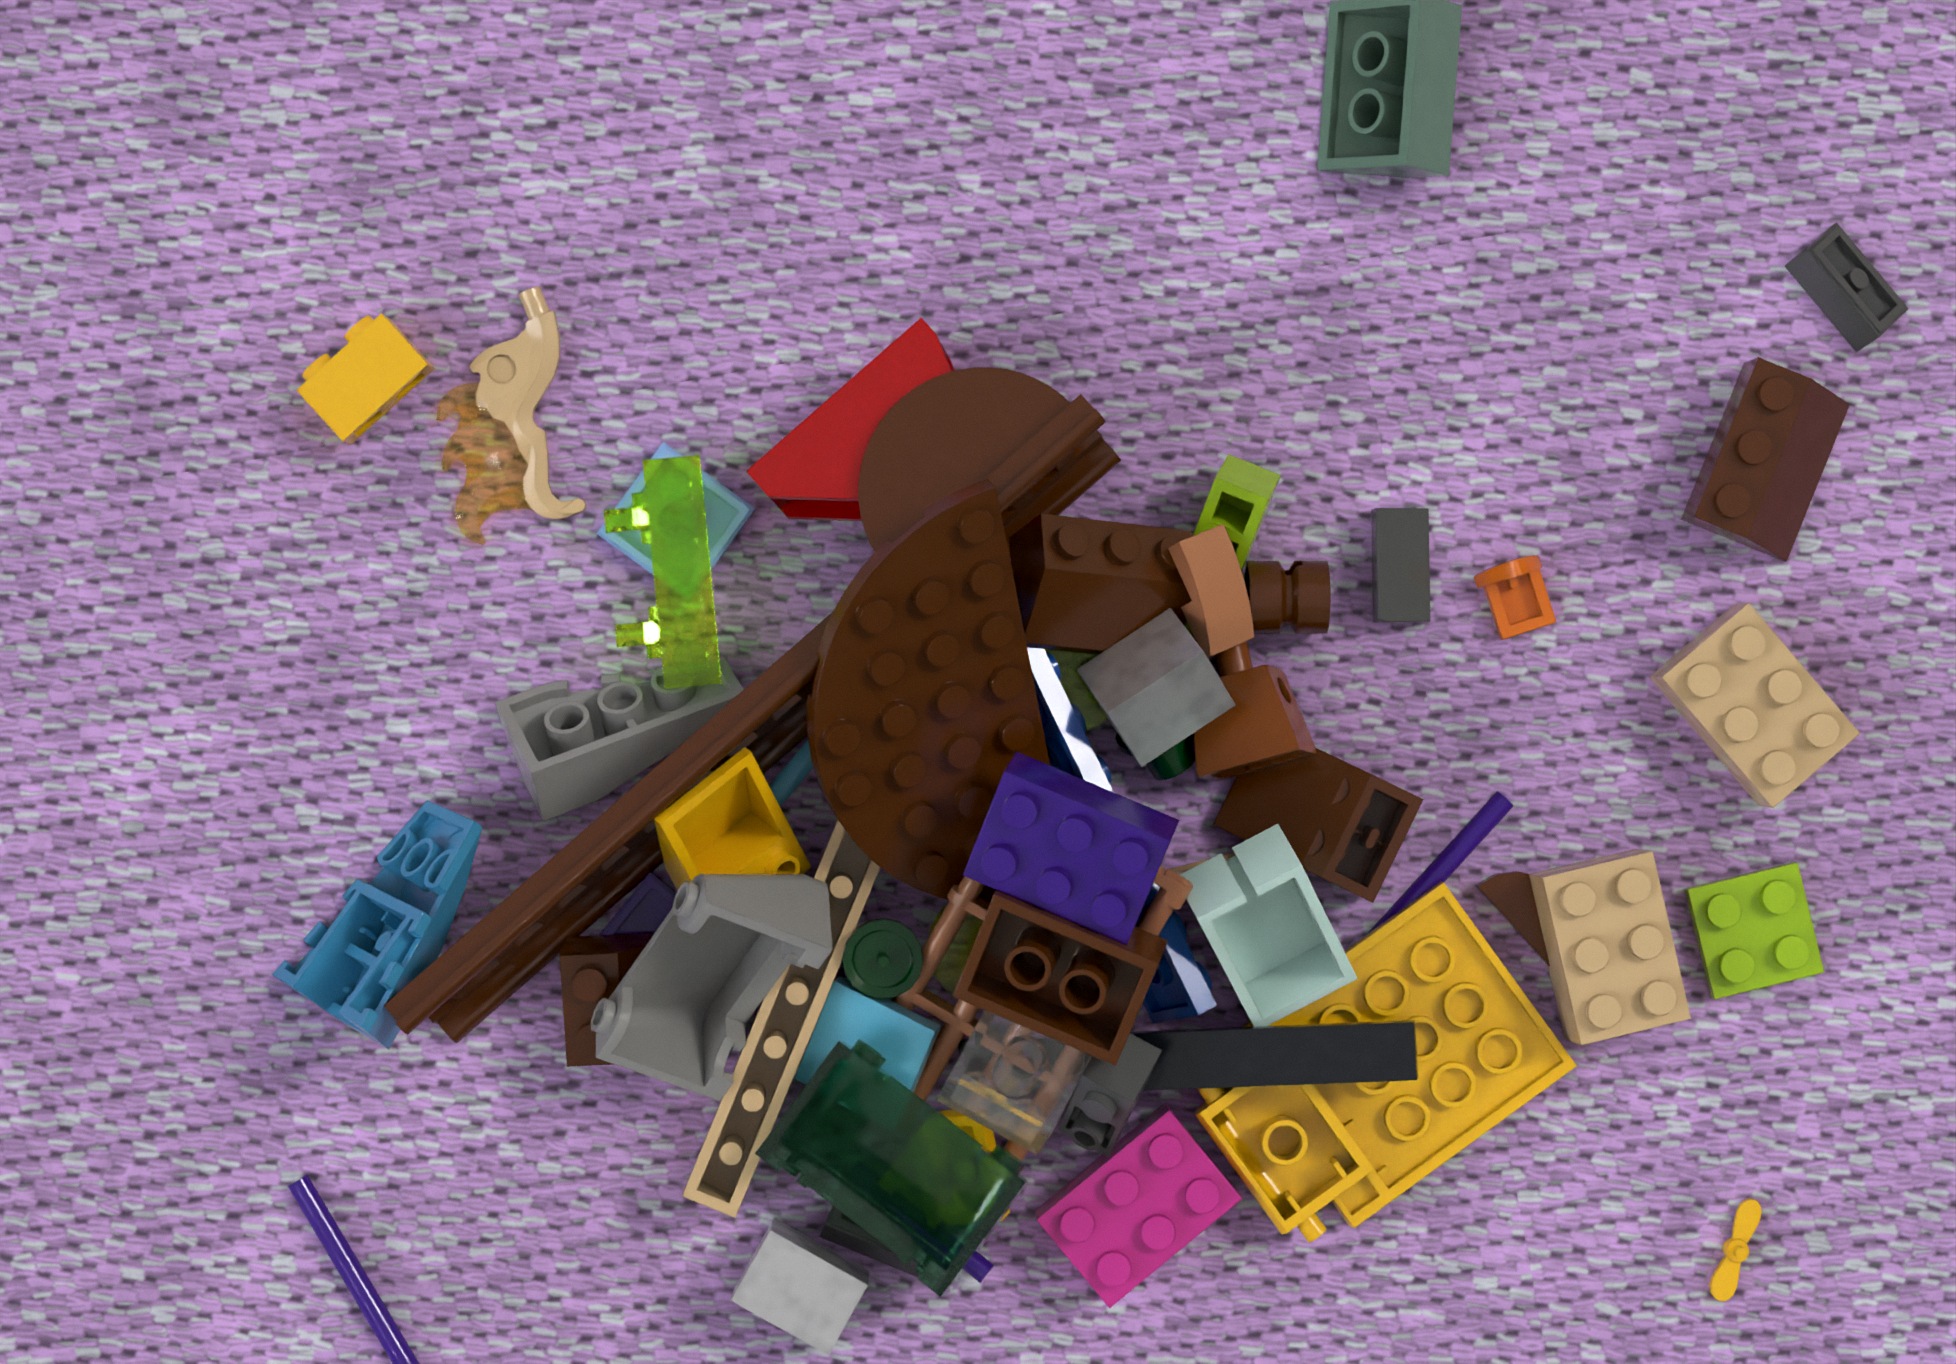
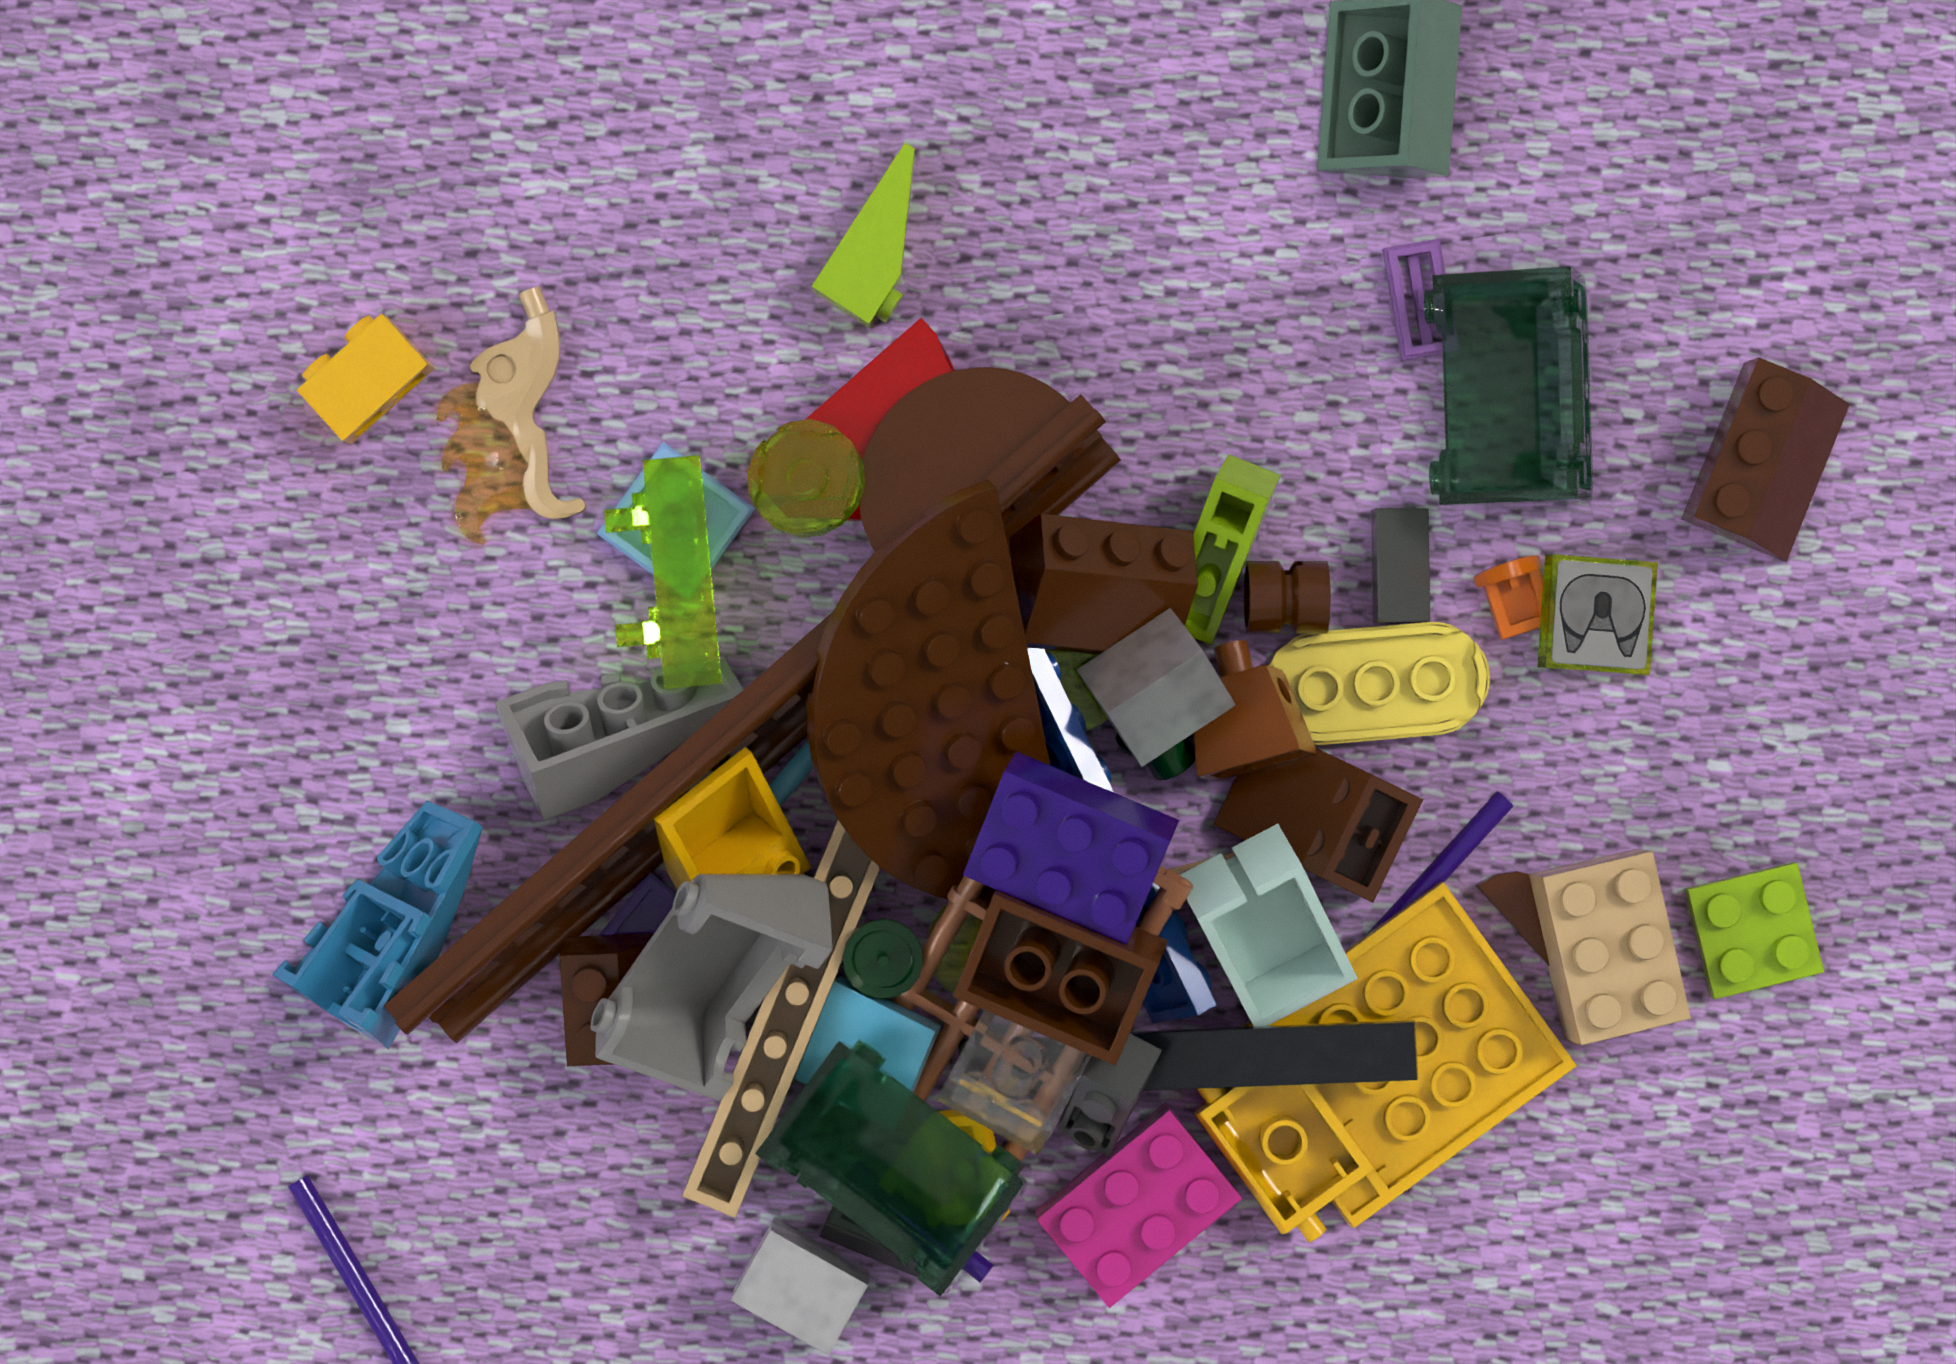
(806, 478): none -> clear neon green tile
(869, 258): none -> lime slope
(1220, 602): nougat slope -> none
(1385, 681): none -> light yellow tile
(1411, 252): none -> medium lavender tile
(1513, 387): none -> clear green windscreen
(1597, 614): none -> tile
(1735, 1250): yellow piece -> none
(1754, 705): tan brick -> none
(1846, 287): dark grey slope -> none

